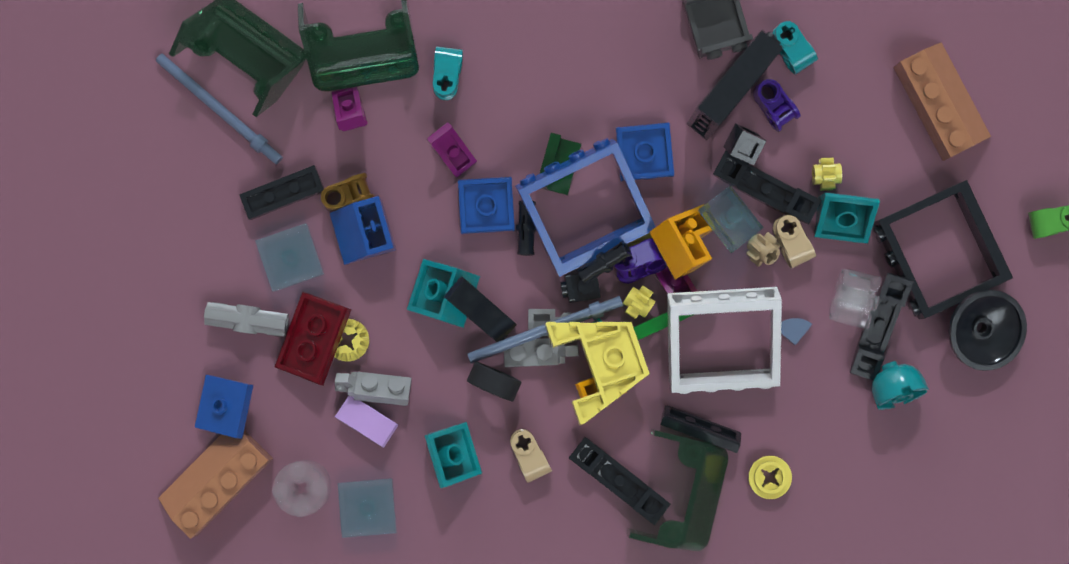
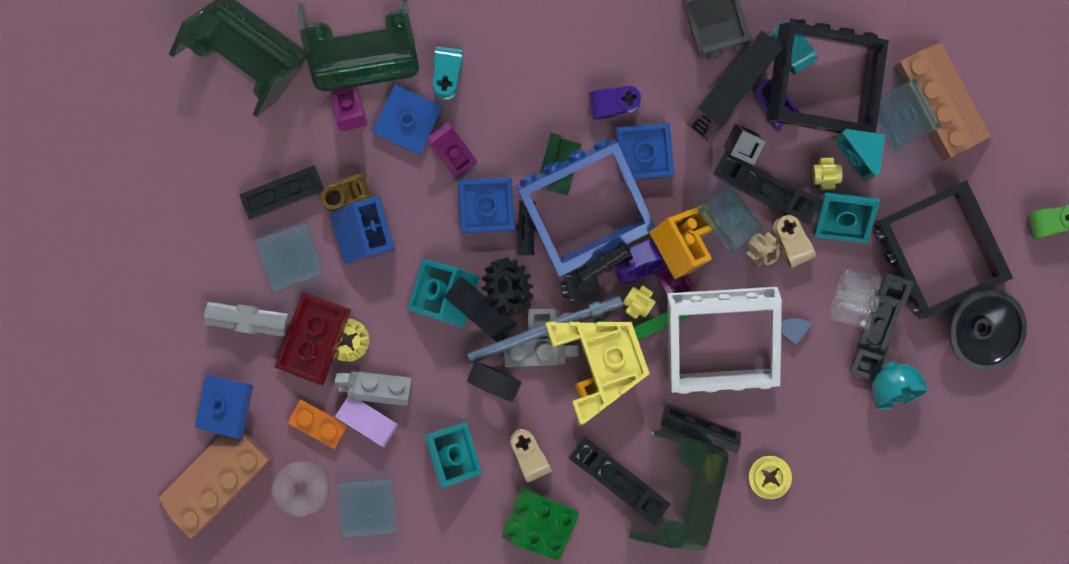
(257, 142): sand blue bar -> none
(317, 424): none -> orange plate
(407, 120): none -> blue plate
(507, 287): none -> black gear
(540, 524): none -> green bracket
(608, 101): none -> dark purple piece
(862, 151): none -> teal slope
(871, 86): none -> black window
(906, 115): none -> clear light blue plate

